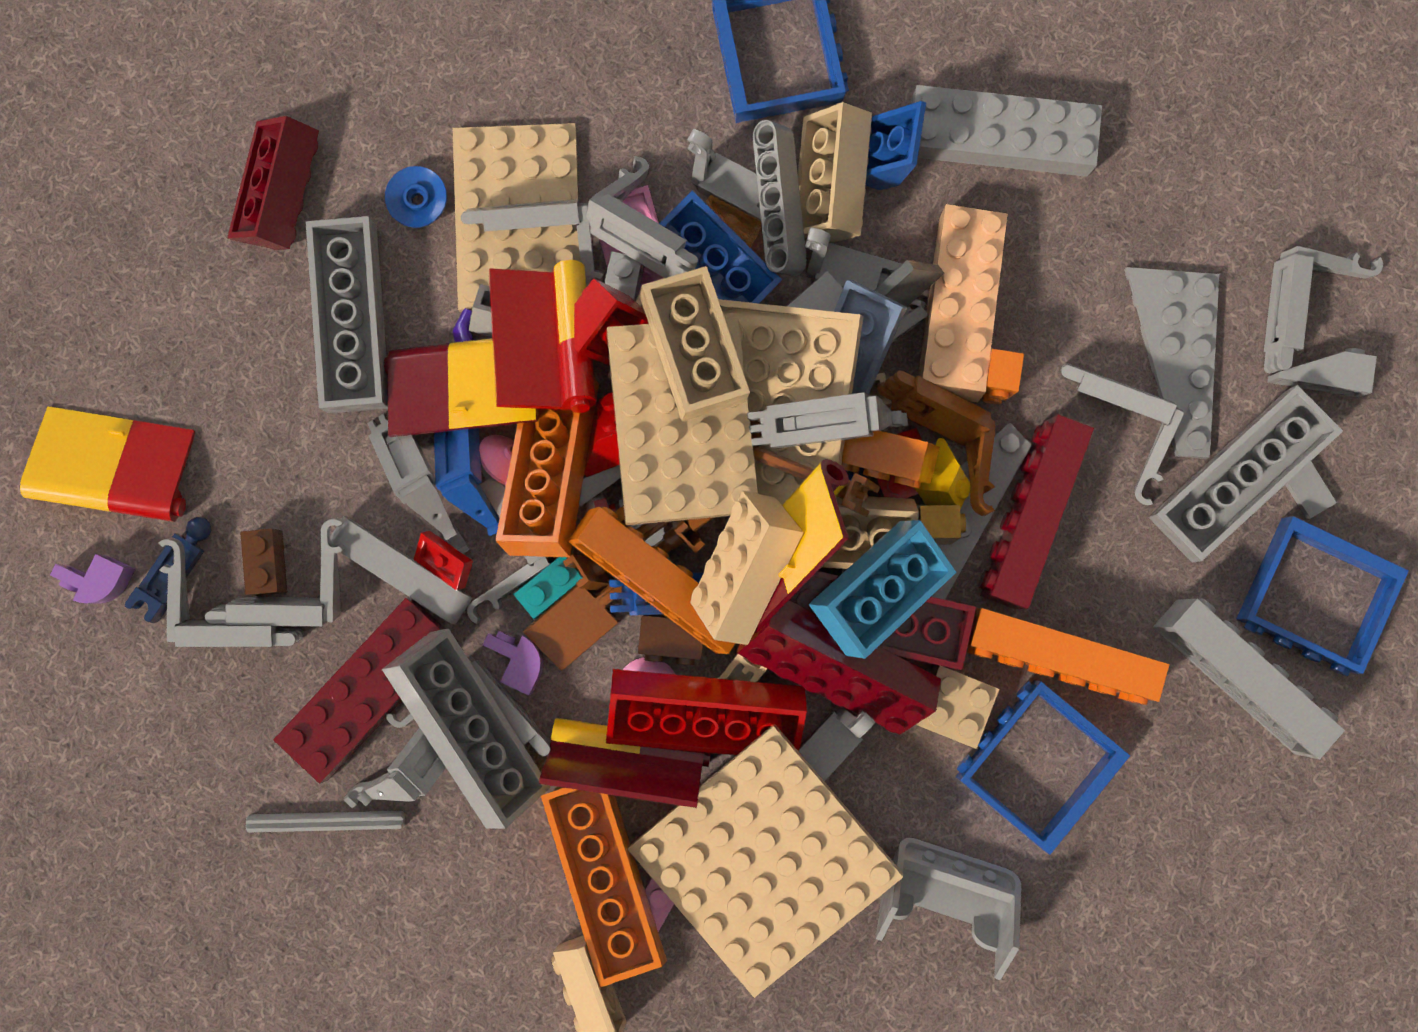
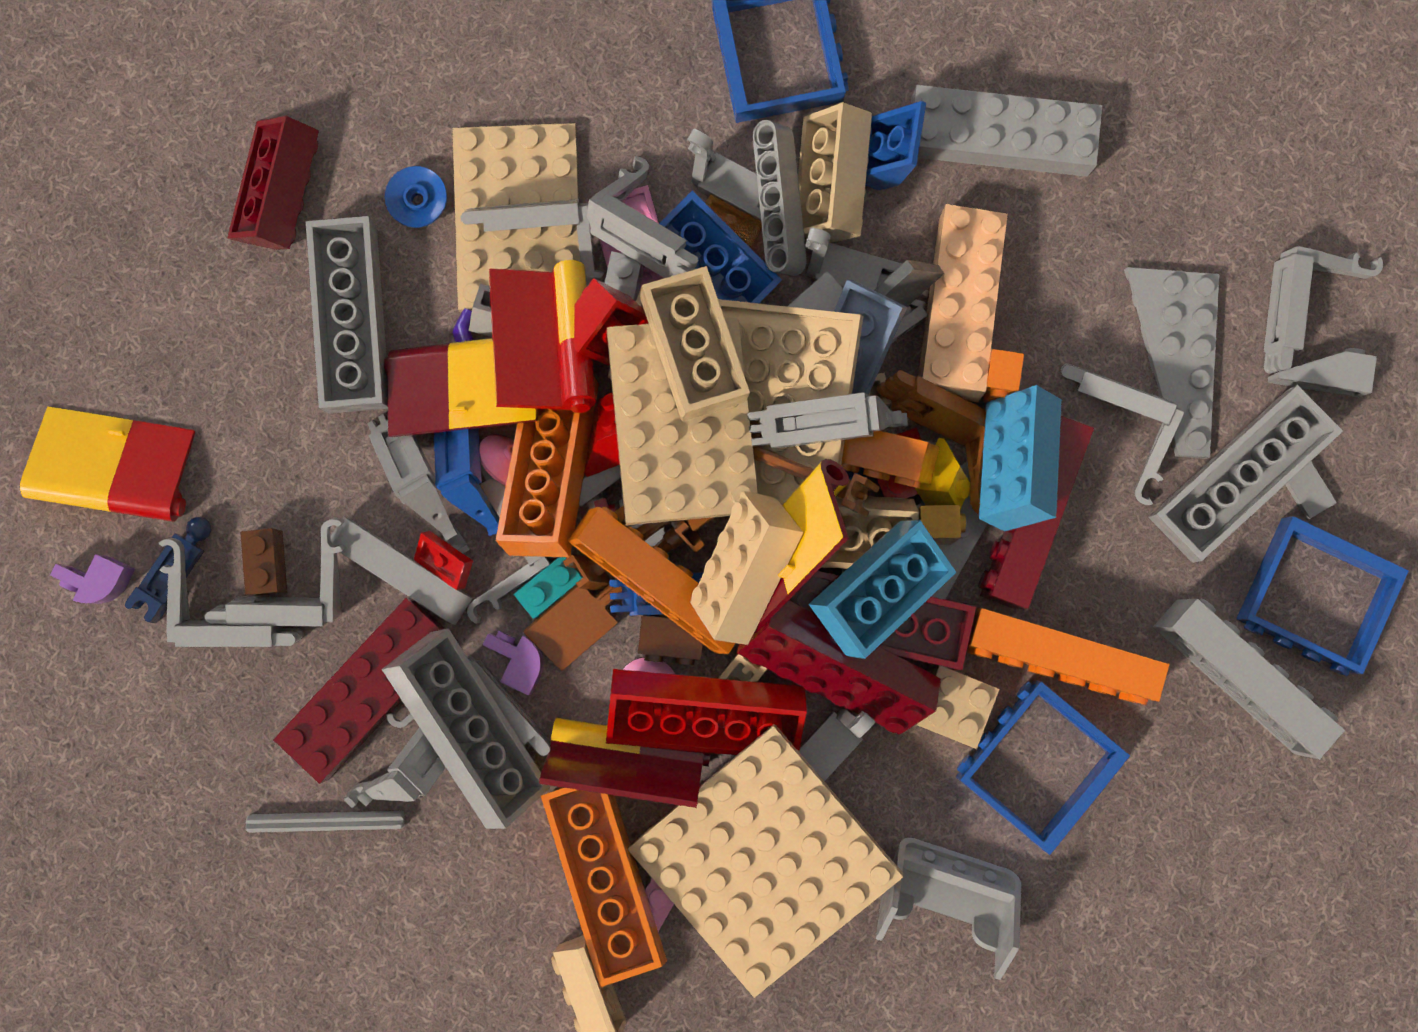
(1020, 459): none -> dark azure brick

